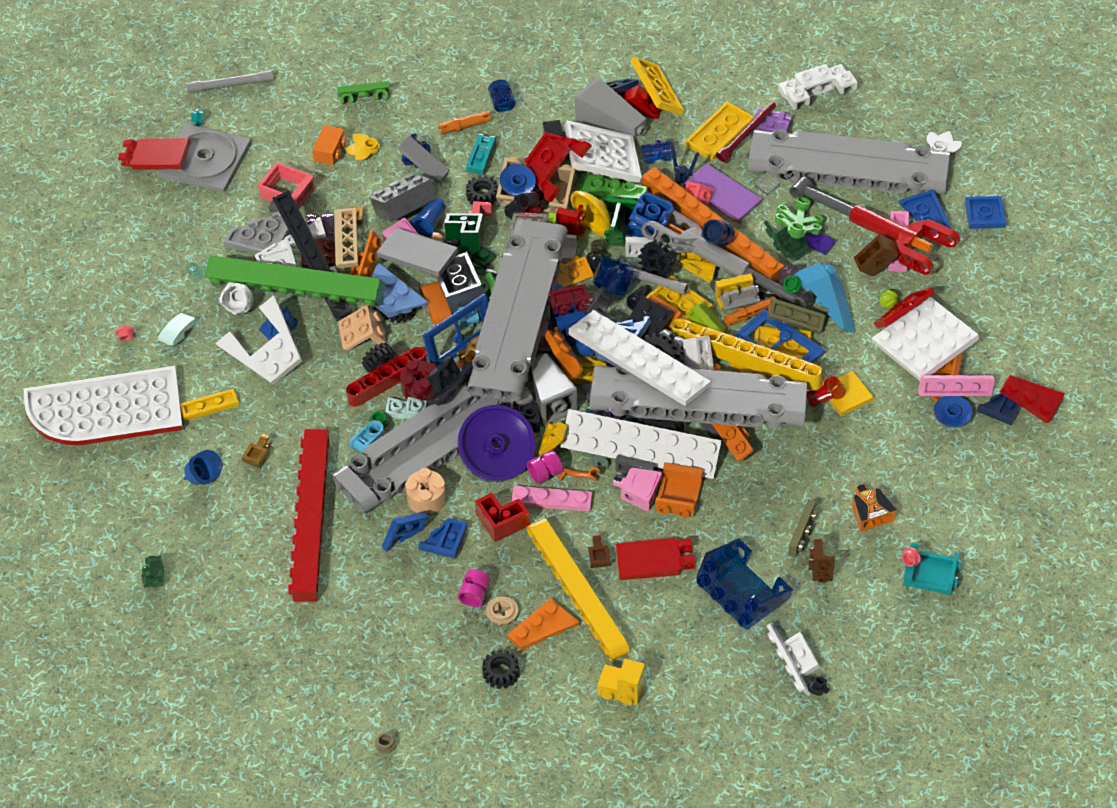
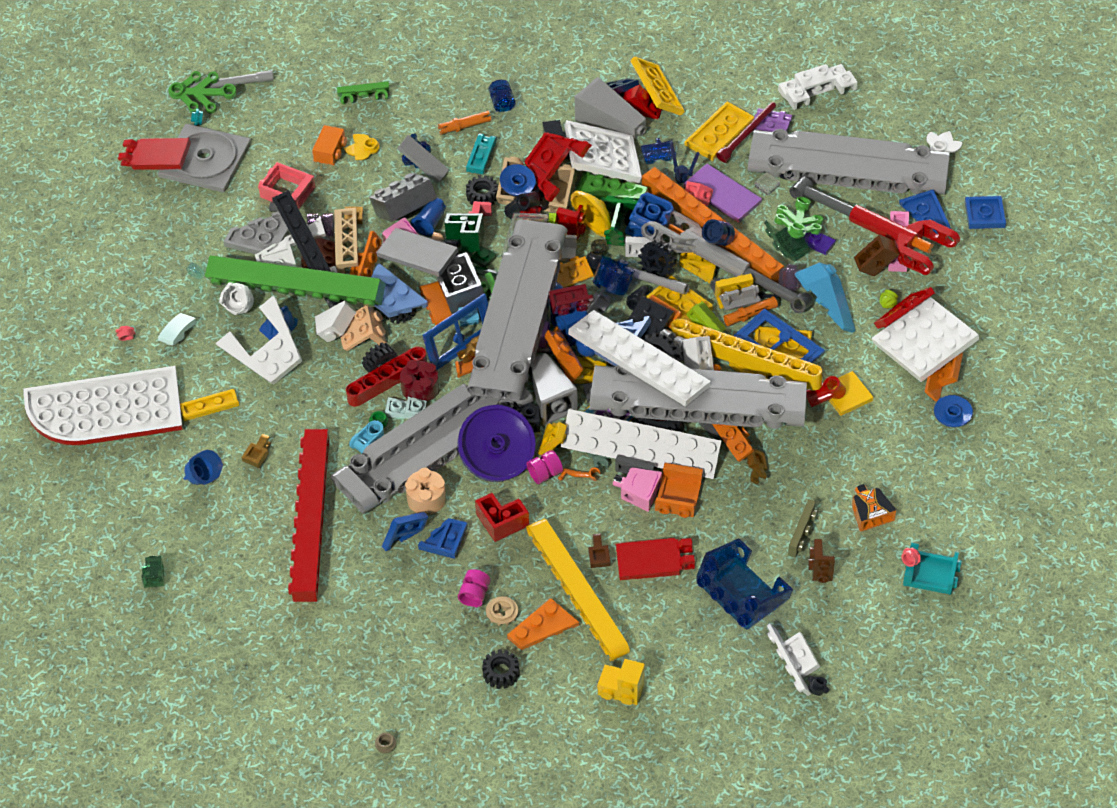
(200, 90): none -> bright green plant
(334, 321): none -> white slope
(446, 378): black bracket -> none
(553, 498): bright pink plate -> none
(757, 462): none -> pearl gold plate
(792, 284): green plate -> none
(795, 316): olive plate -> none
(956, 385): bright pink plate -> none
(1000, 408): dark blue wing -> none
(1033, 397): red wing -> none

